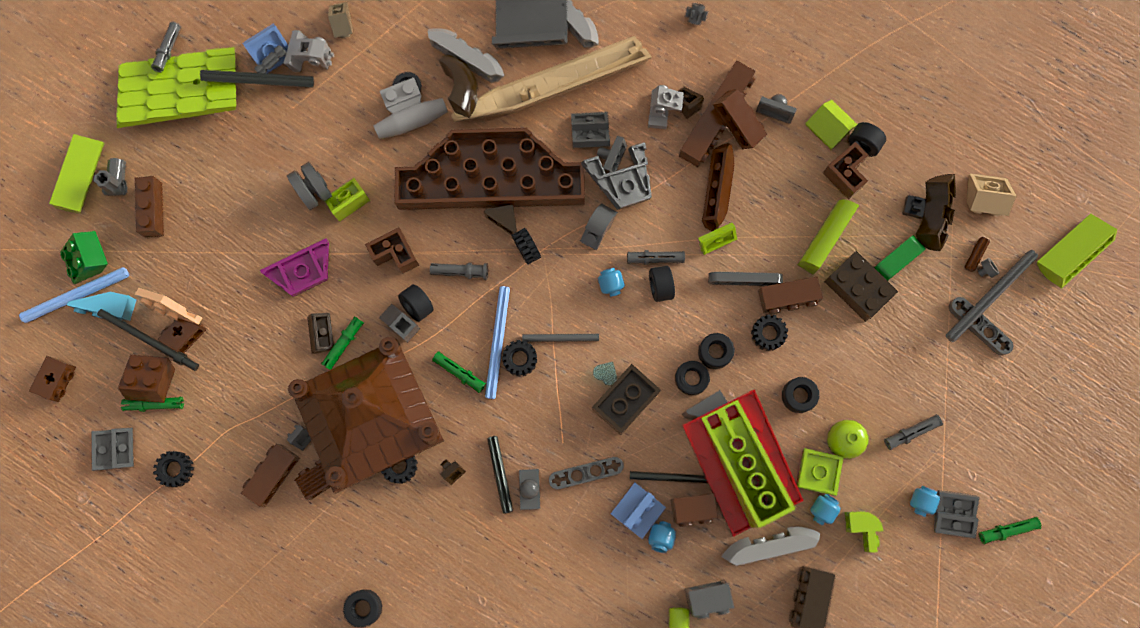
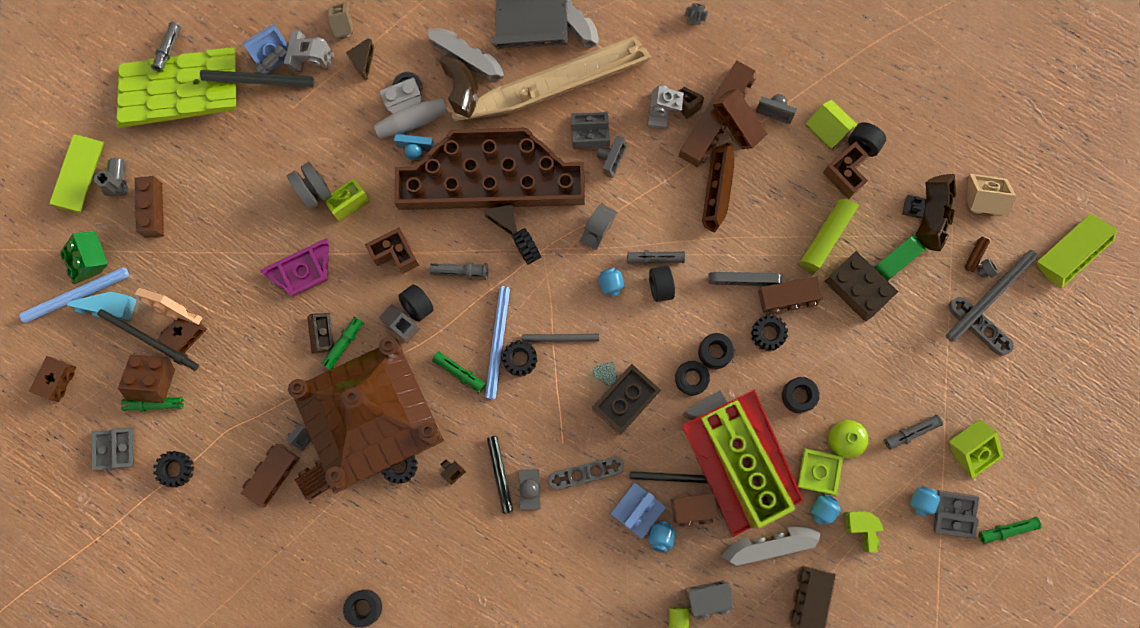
(361, 57): none -> dark brown slope
(413, 145): none -> dark azure tile
(626, 185): wing -> none
(717, 238): lime tile -> none
(976, 448): none -> lime slope

